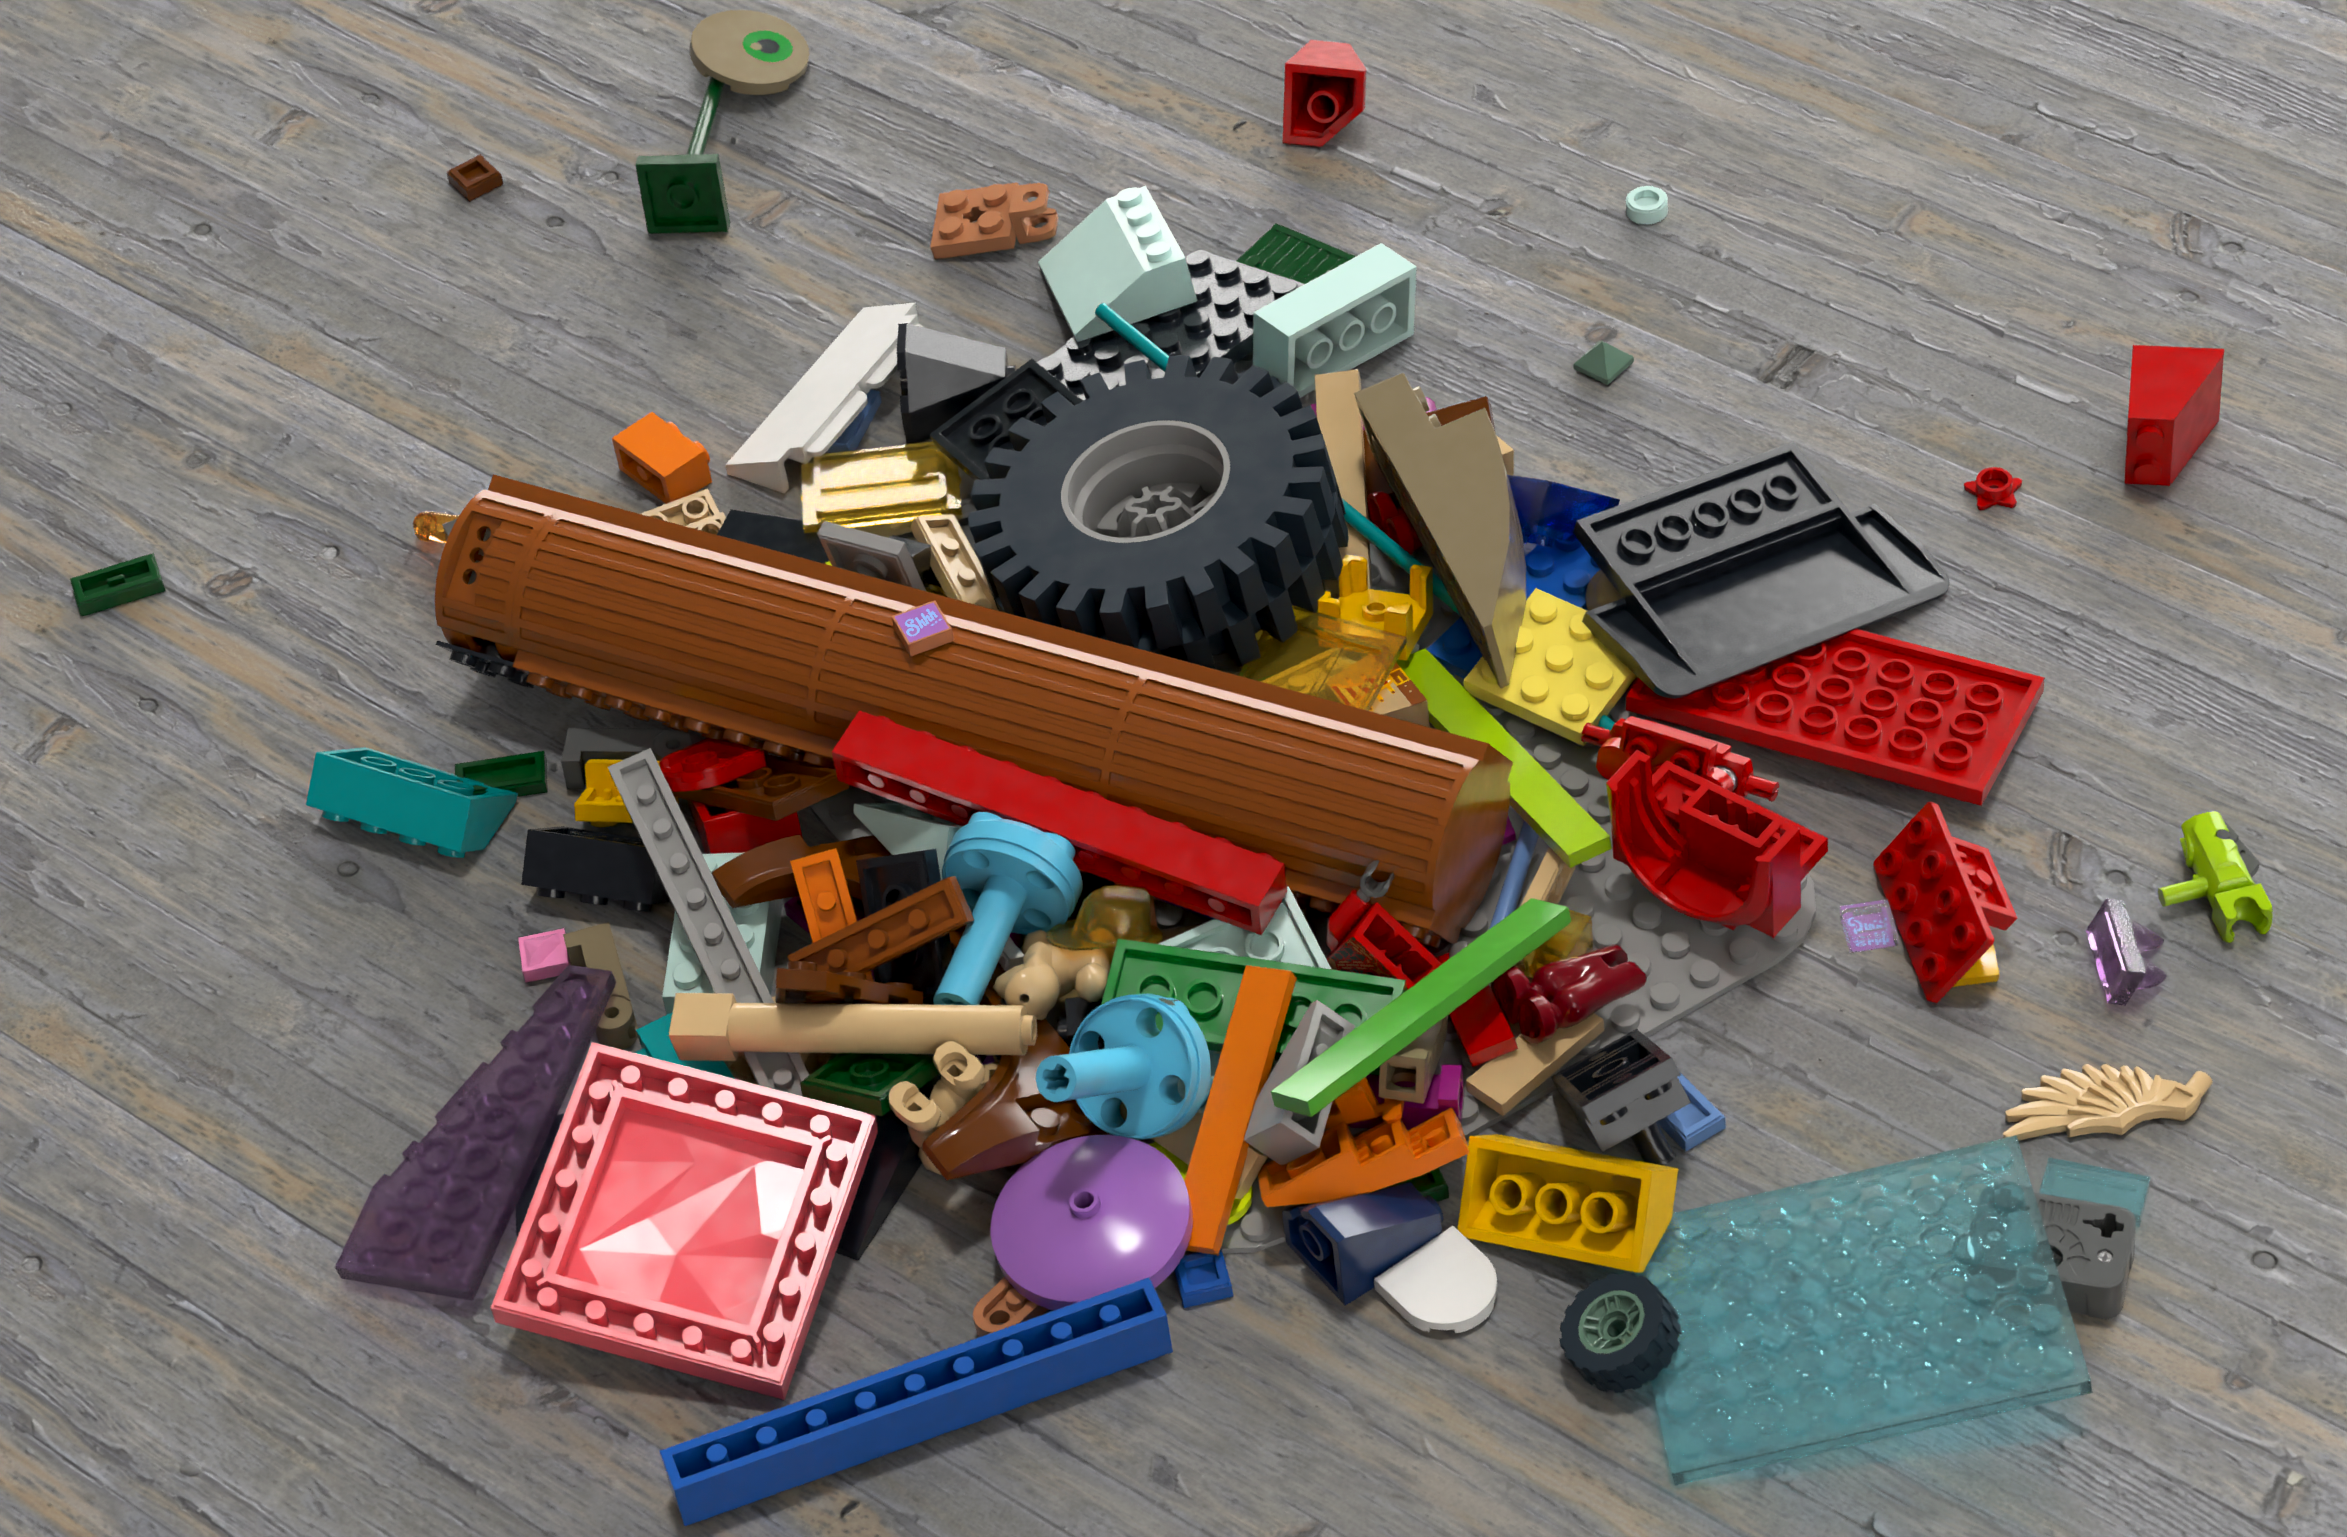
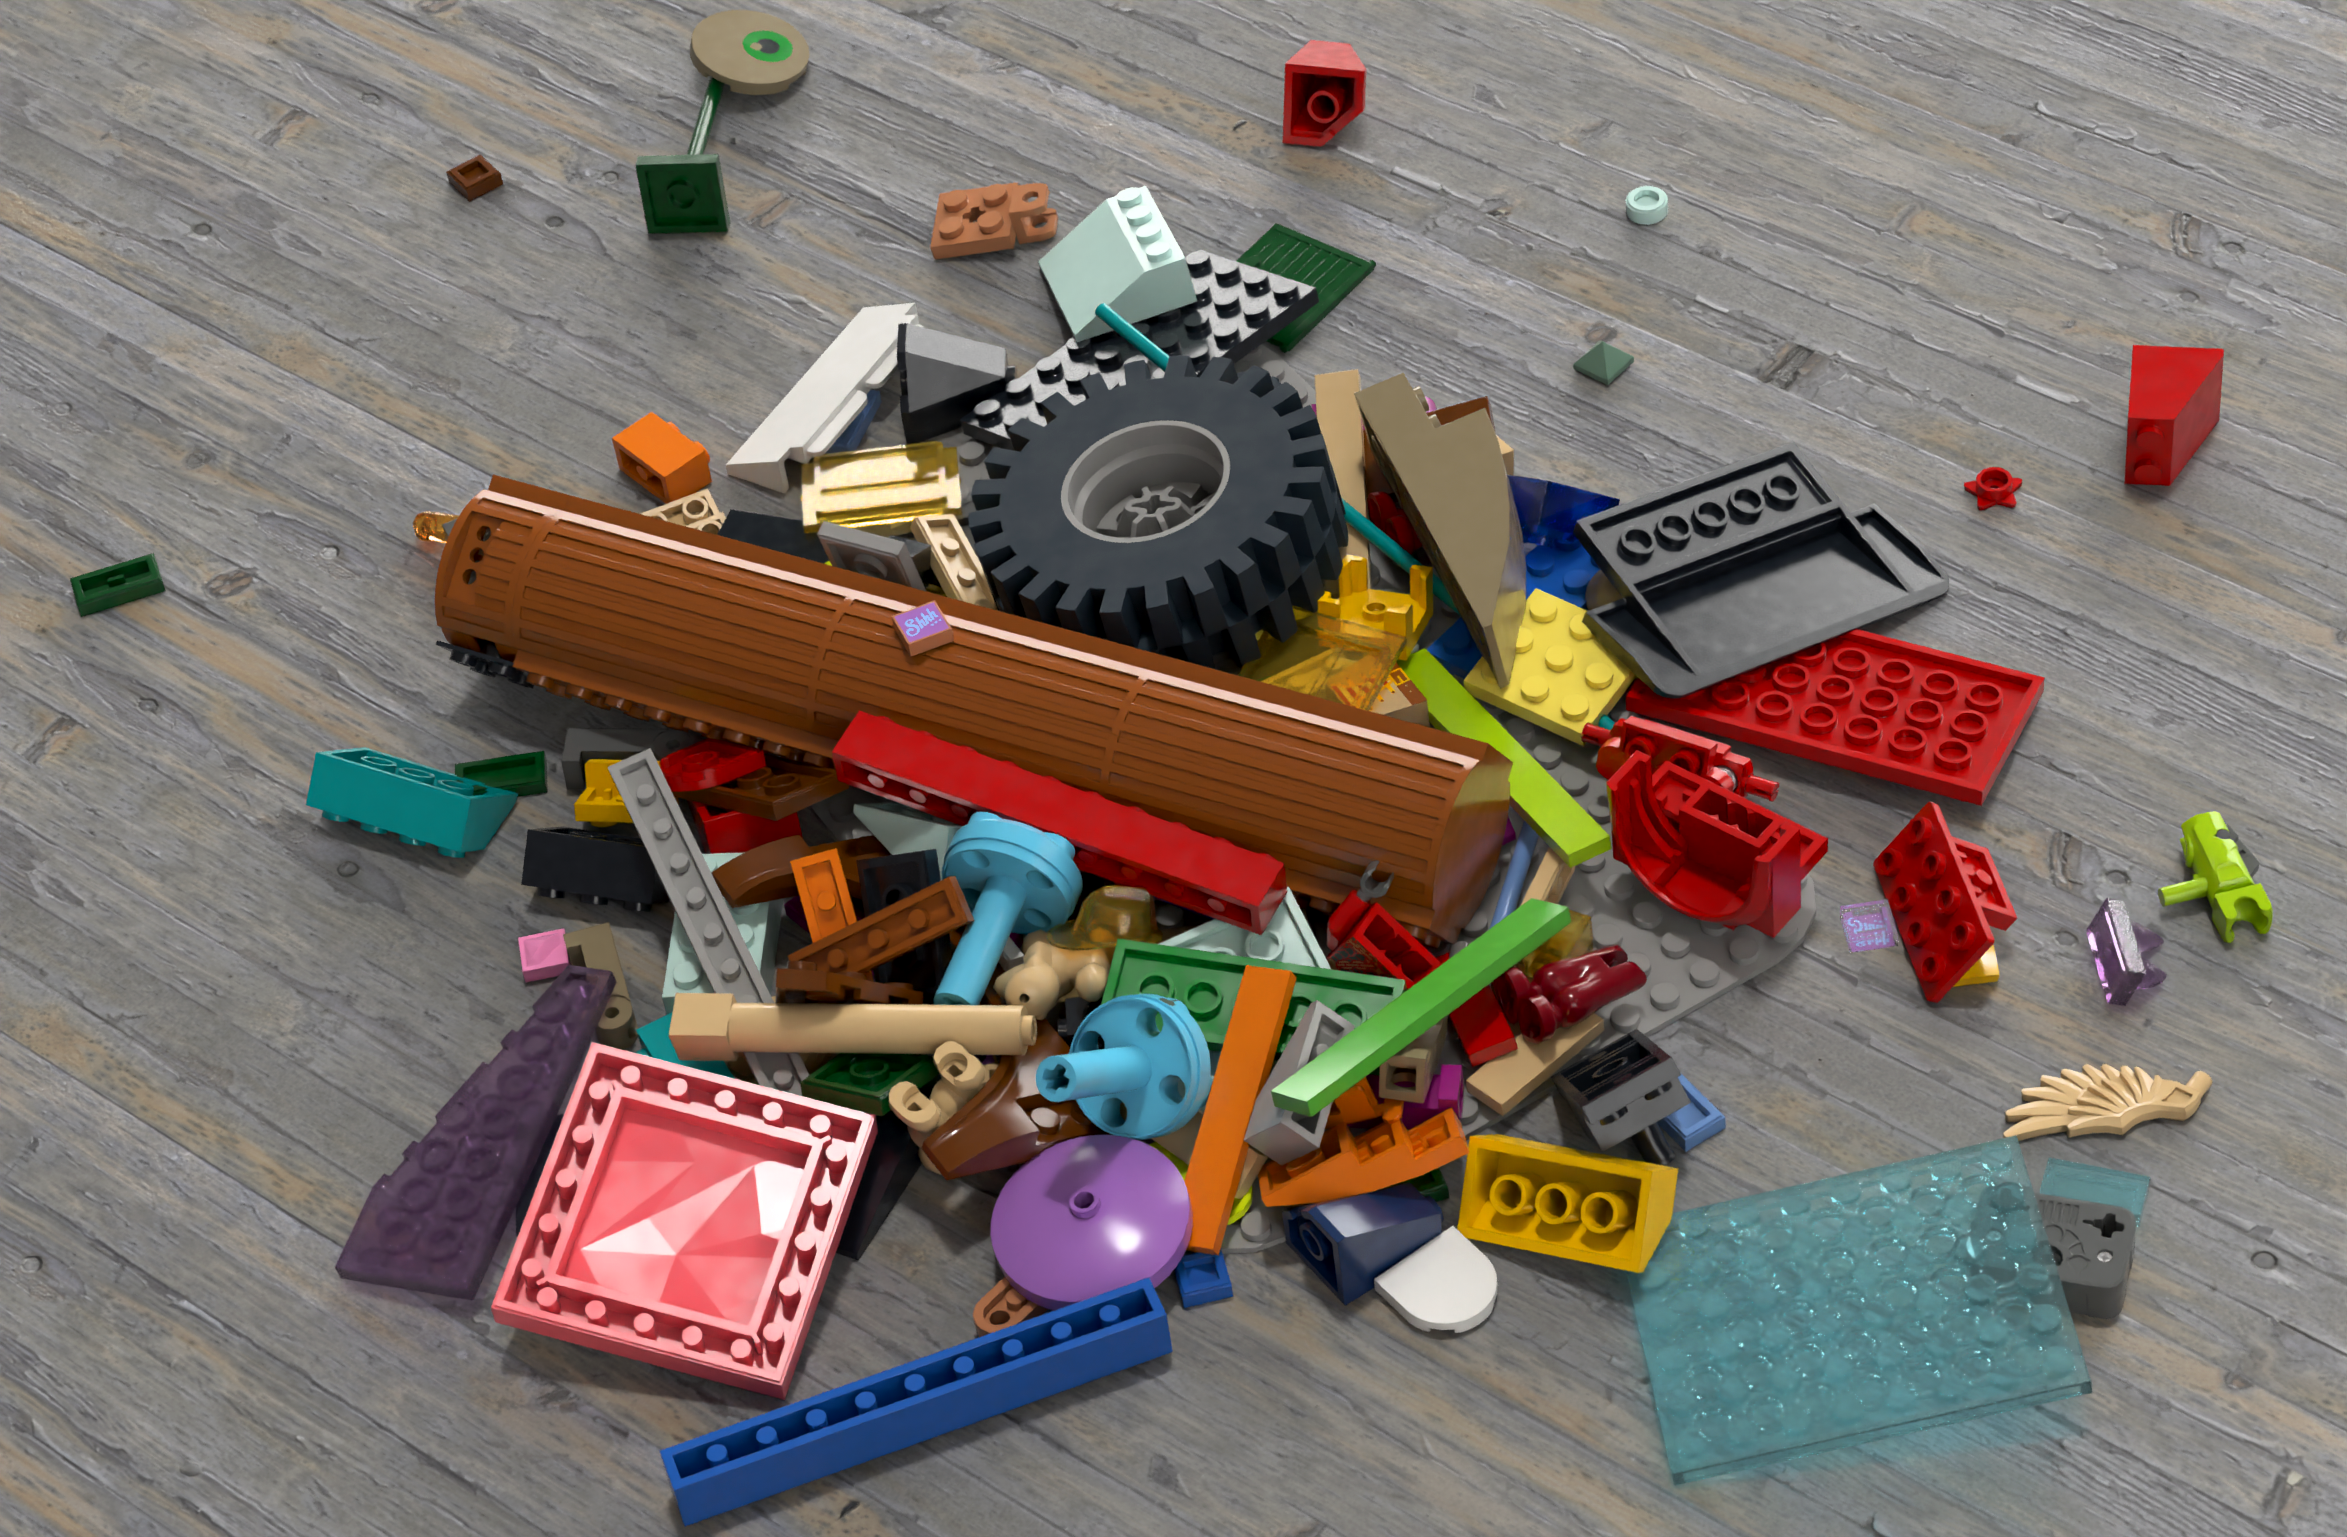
(986, 421): black plate -> none
(1337, 319): light aqua brick -> none
(1620, 1332): black wheel -> none

